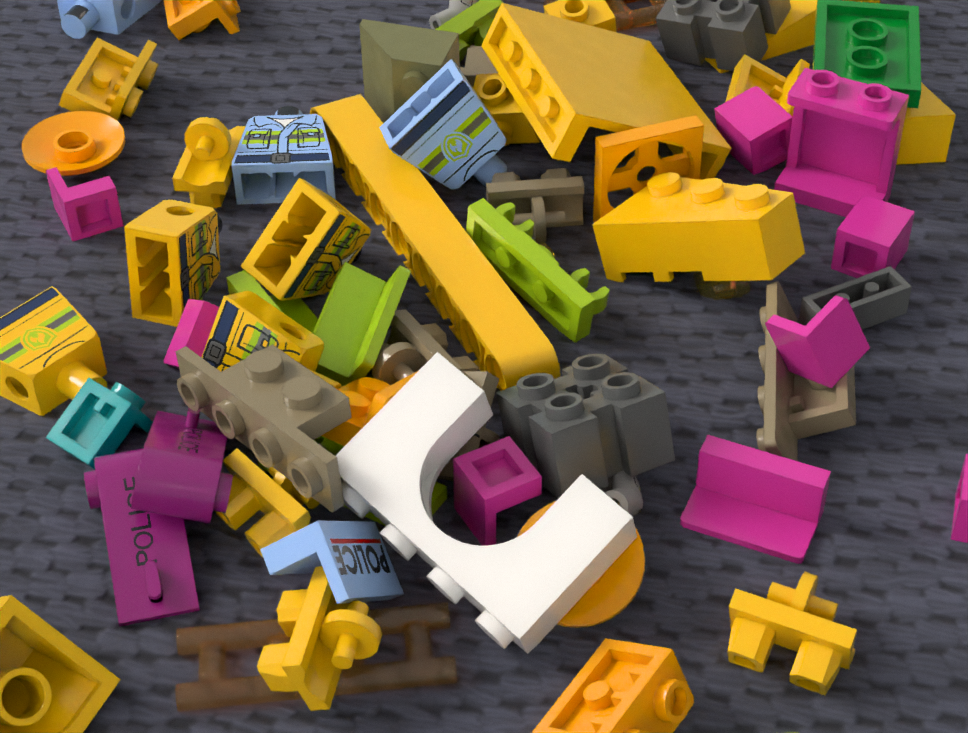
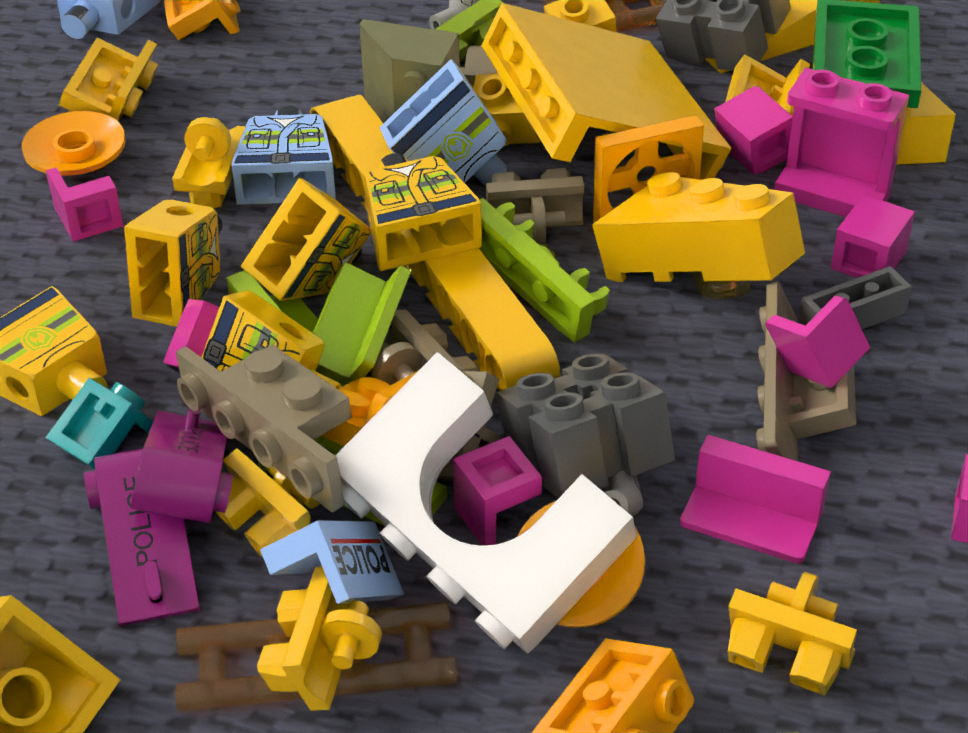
(419, 211): none -> yellow torso

